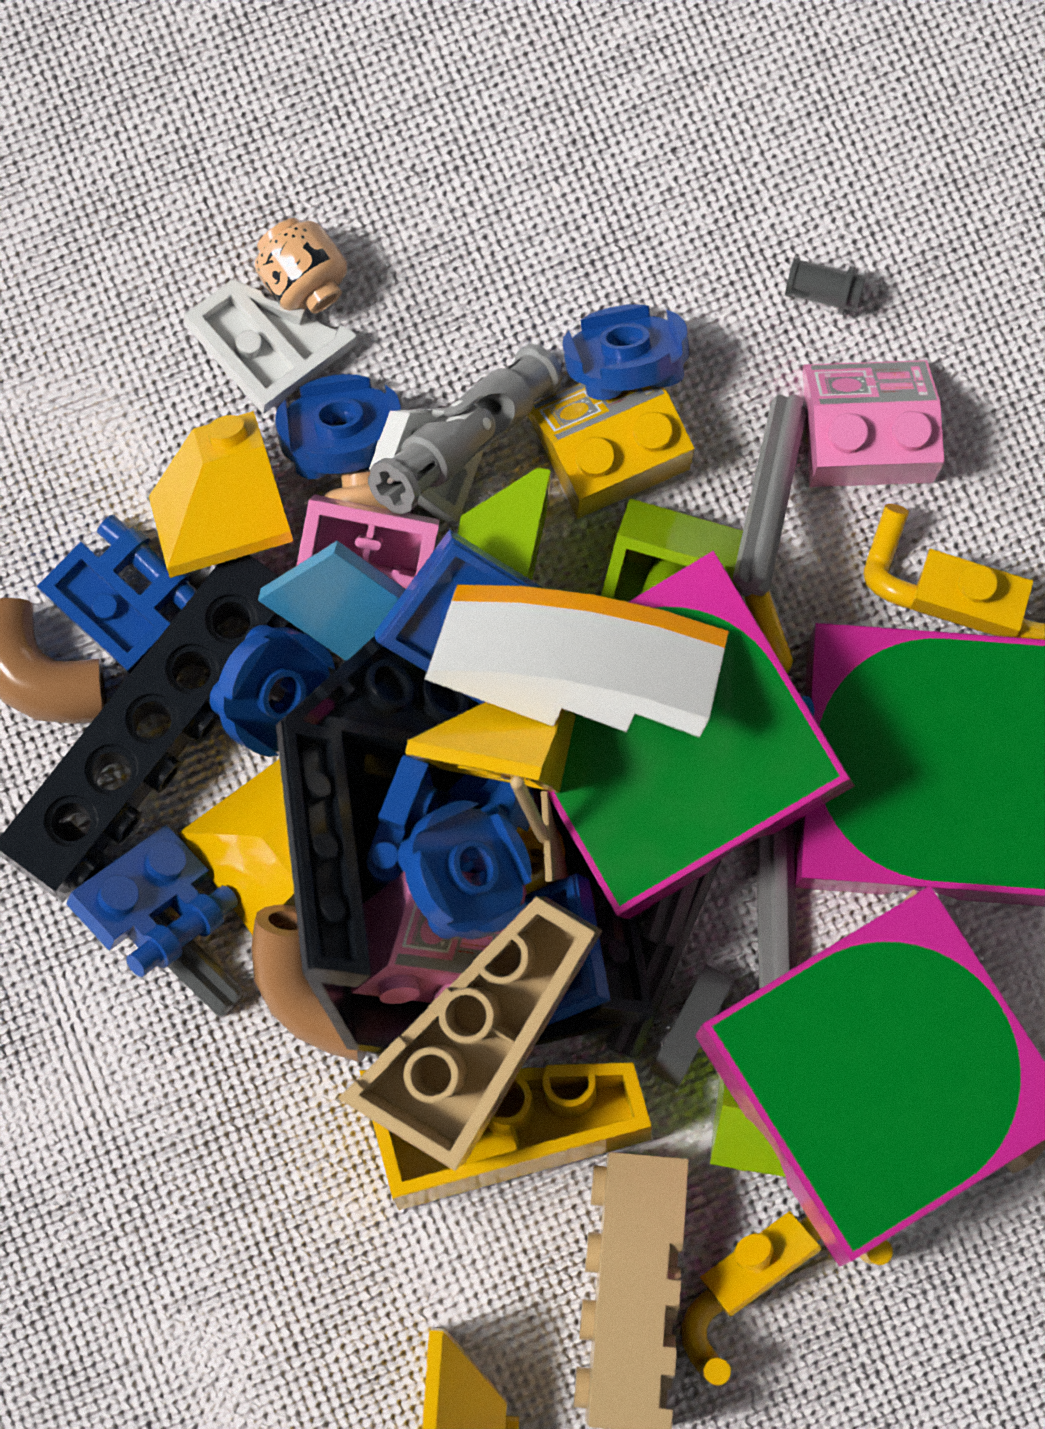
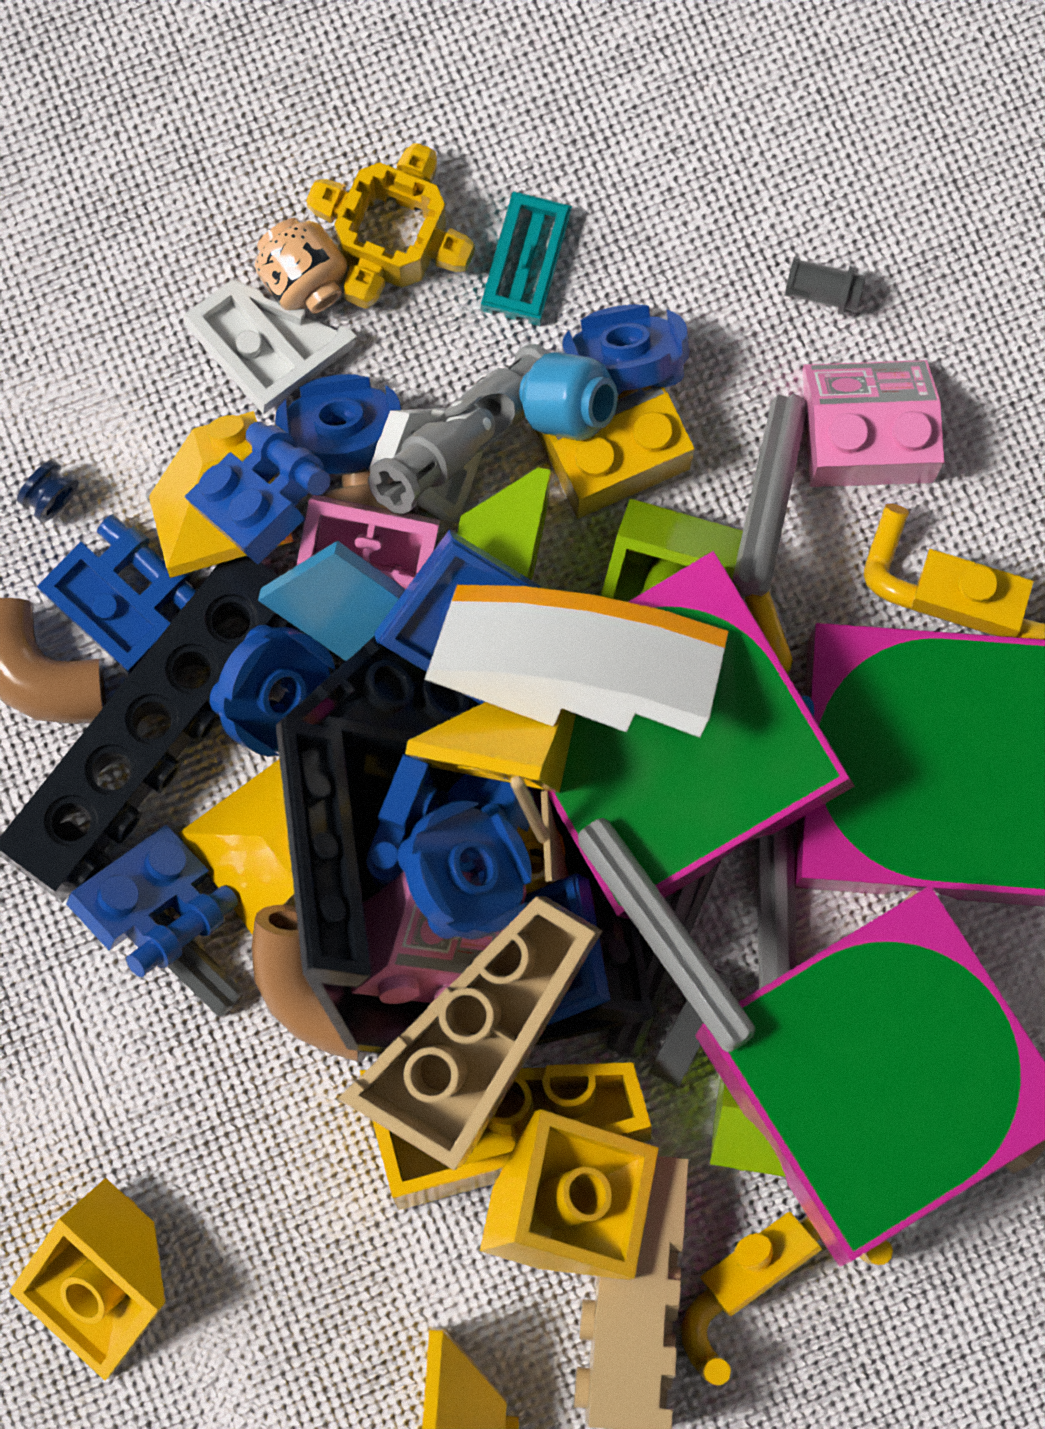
(47, 491): none -> dark blue bush
(96, 1278): none -> yellow slope
(244, 504): none -> blue plate
(411, 188): none -> yellow piece
(513, 306): none -> teal tile
(568, 396): none -> dark azure head
(571, 1199): none -> yellow slope
(666, 935): none -> light grey axle

